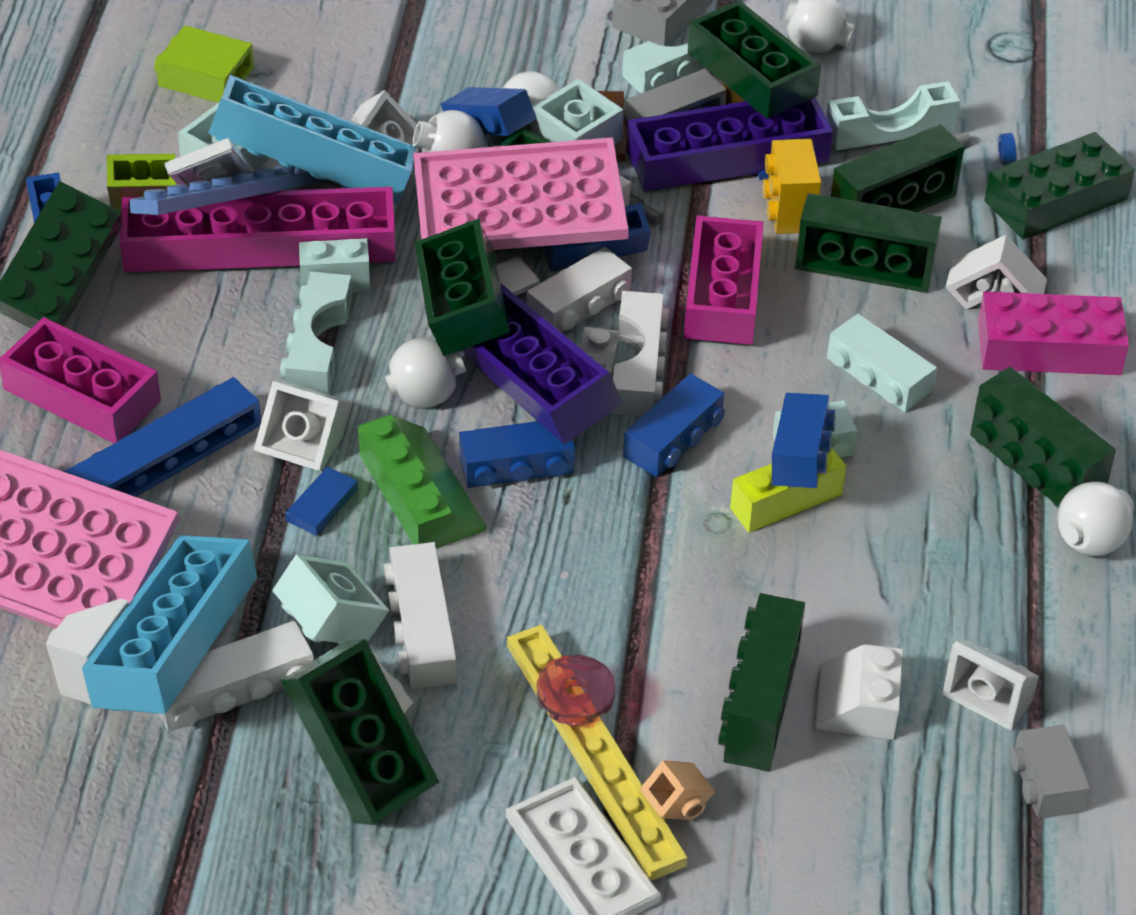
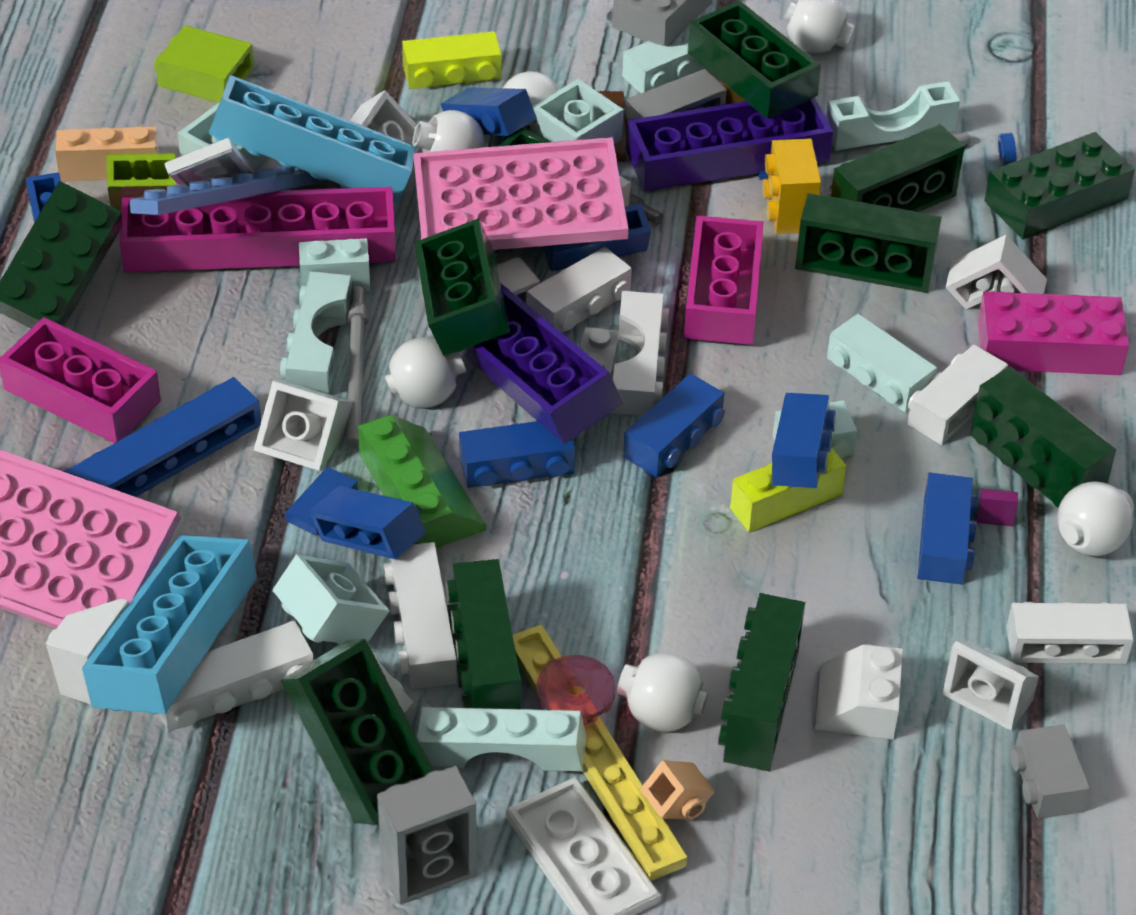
(84, 151): none -> light nougat brick
(357, 318): none -> light grey bar
(367, 522): none -> blue brick
(427, 834): none -> light grey brick
(451, 60): none -> neon yellow brick
(484, 637): none -> dark green brick
(546, 737): none -> light aqua arch
(663, 691): none -> white brick
(947, 528): none -> blue brick
(952, 394): none -> white brick
(997, 507): none -> magenta tile
(1069, 633): none -> white brick

